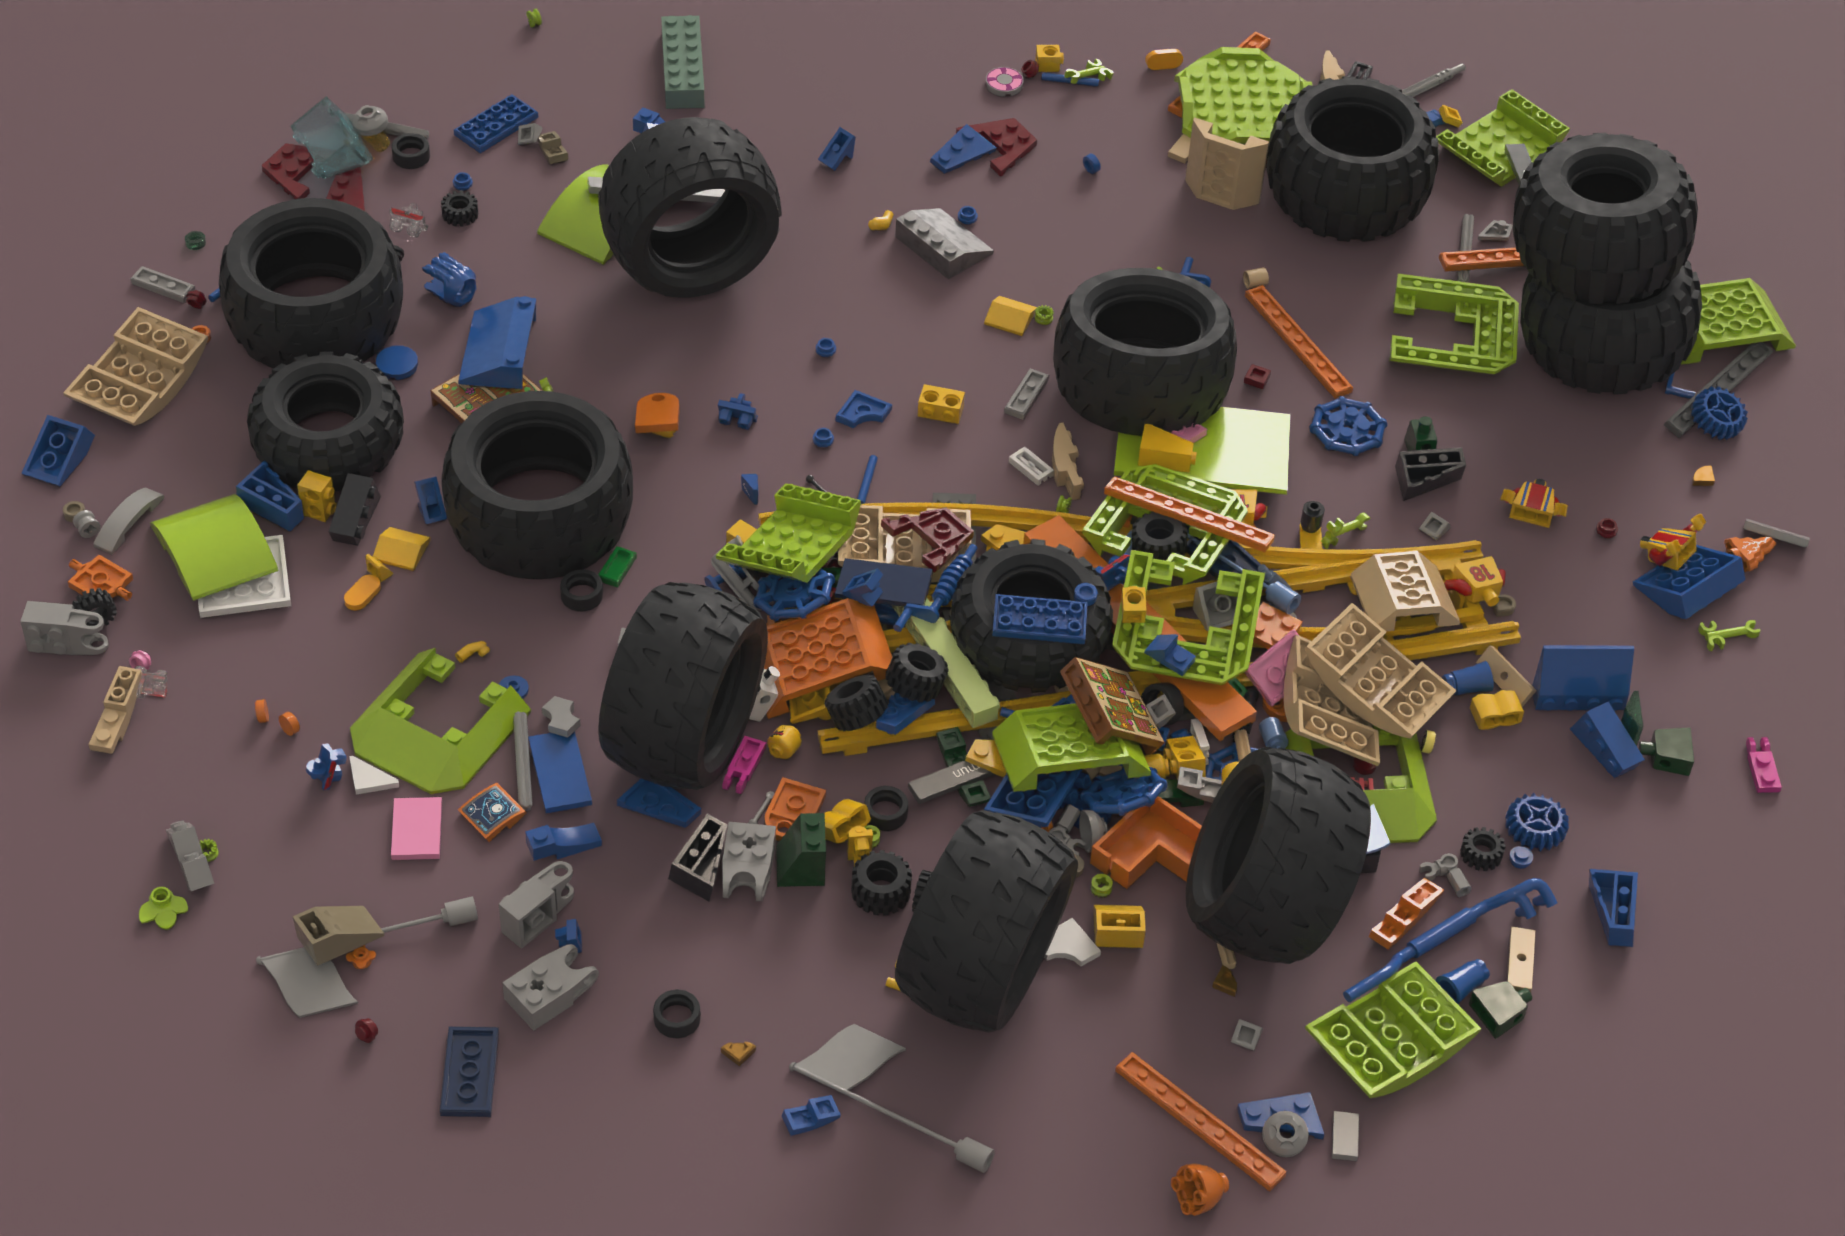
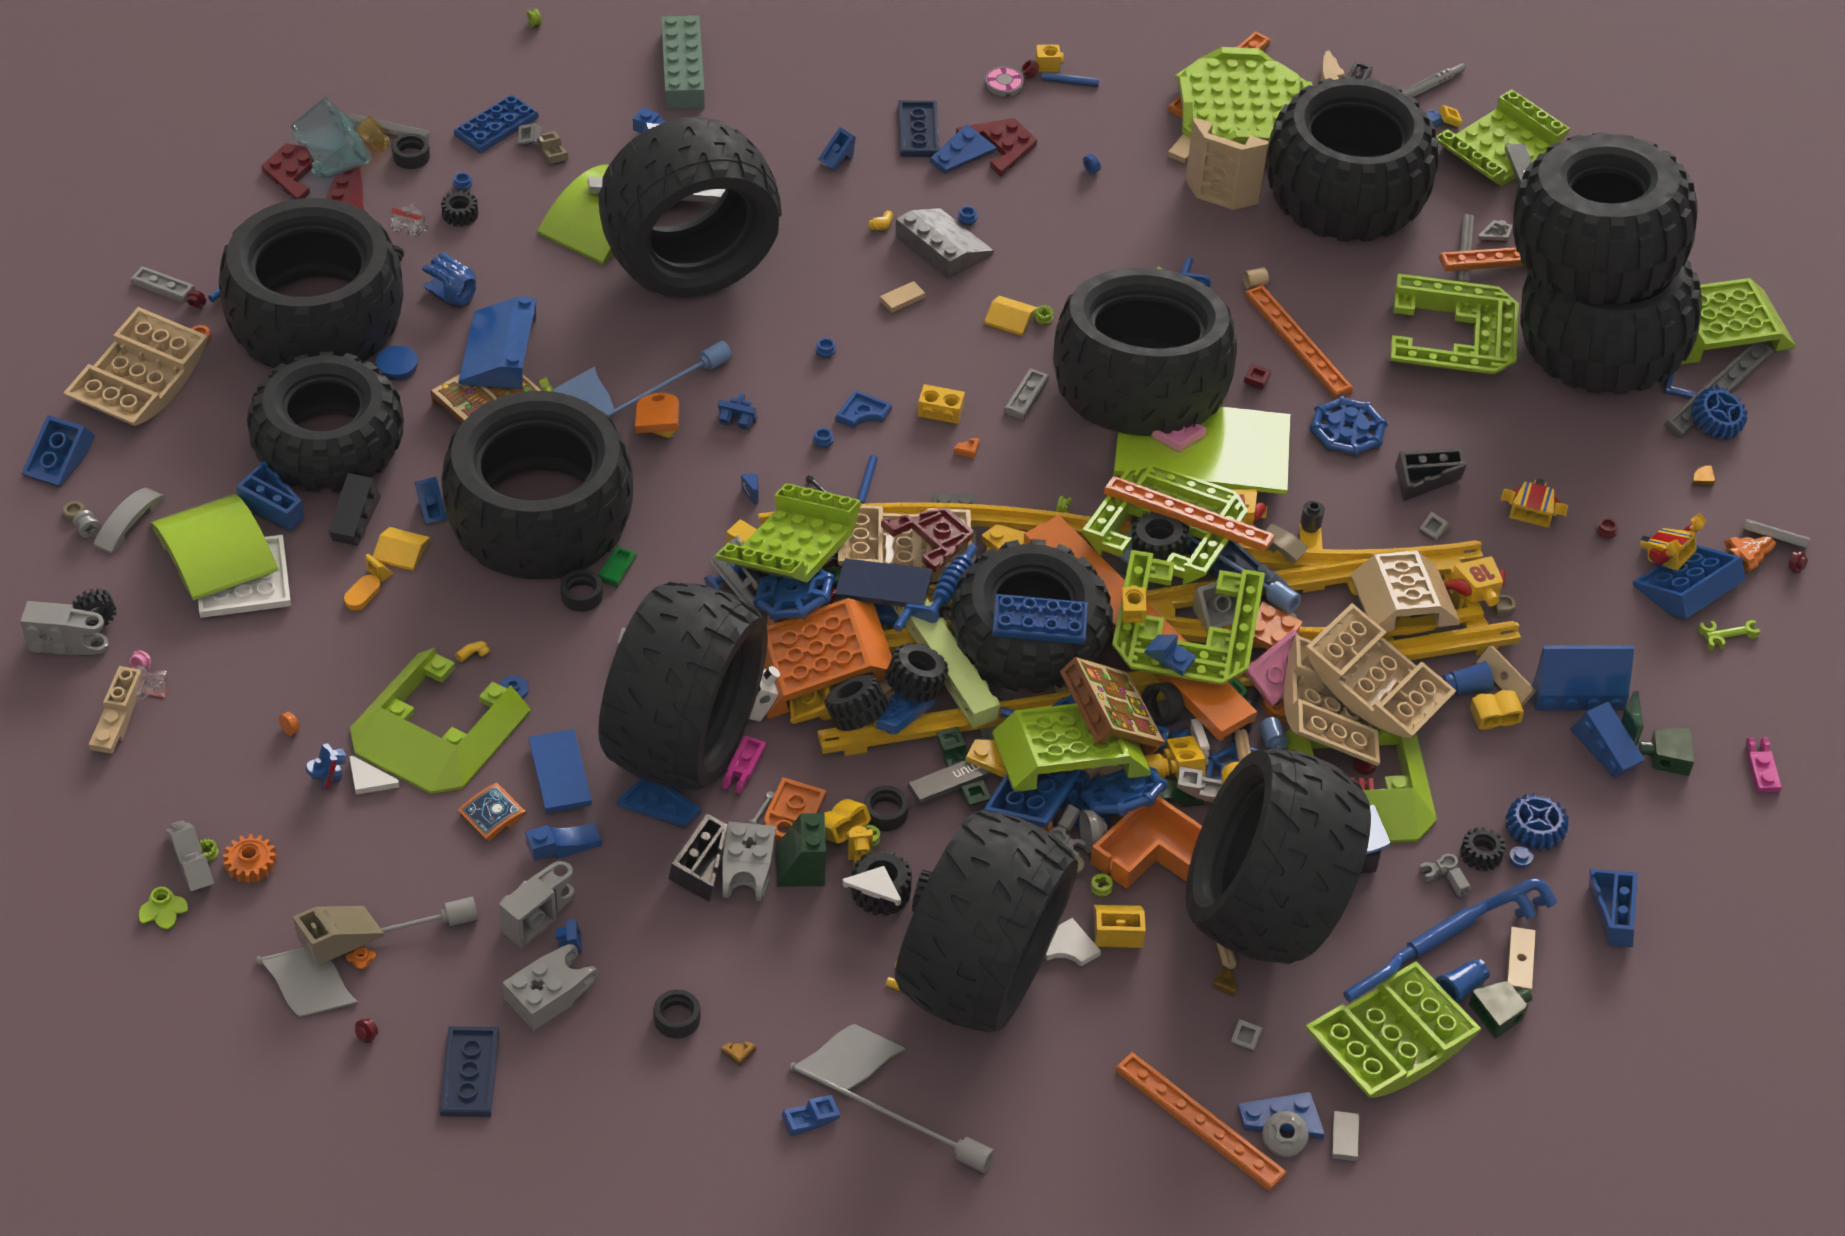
(100, 574): orange plate -> none
(195, 240): clear green tile -> none
(250, 859): none -> orange gear
(261, 711): orange tile -> none
(317, 496): yellow brick -> none
(369, 124): light grey piece -> none
(416, 828): bright pink tile -> none
(522, 761): light grey axle -> none
(559, 713): light grey tile -> none
(590, 389): none -> medium blue flag
(784, 742): yellow head -> none
(865, 587): blue slope -> none
(875, 884): none -> white tile
(902, 297): none -> tan tile
(918, 128): none -> dark blue tile
(967, 448): none -> orange tile
(1028, 467): white tile -> none
(1064, 463): tan slope -> none
(1086, 593): blue tile -> none
(1092, 69): lime bar -> none
(1115, 571): blue hips -> none
(1161, 710): light grey slope -> none
(1164, 59): light orange tile -> none
(1165, 450): yellow slope -> none
(1198, 1188): orange piece -> none
(1286, 543): none -> dark tan slope
(1339, 528): lime bar -> none
(1406, 913): orange slope -> none
(1420, 434): torso -> none
(1428, 741): light yellow tile -> none
(1798, 561): none -> dark red plate

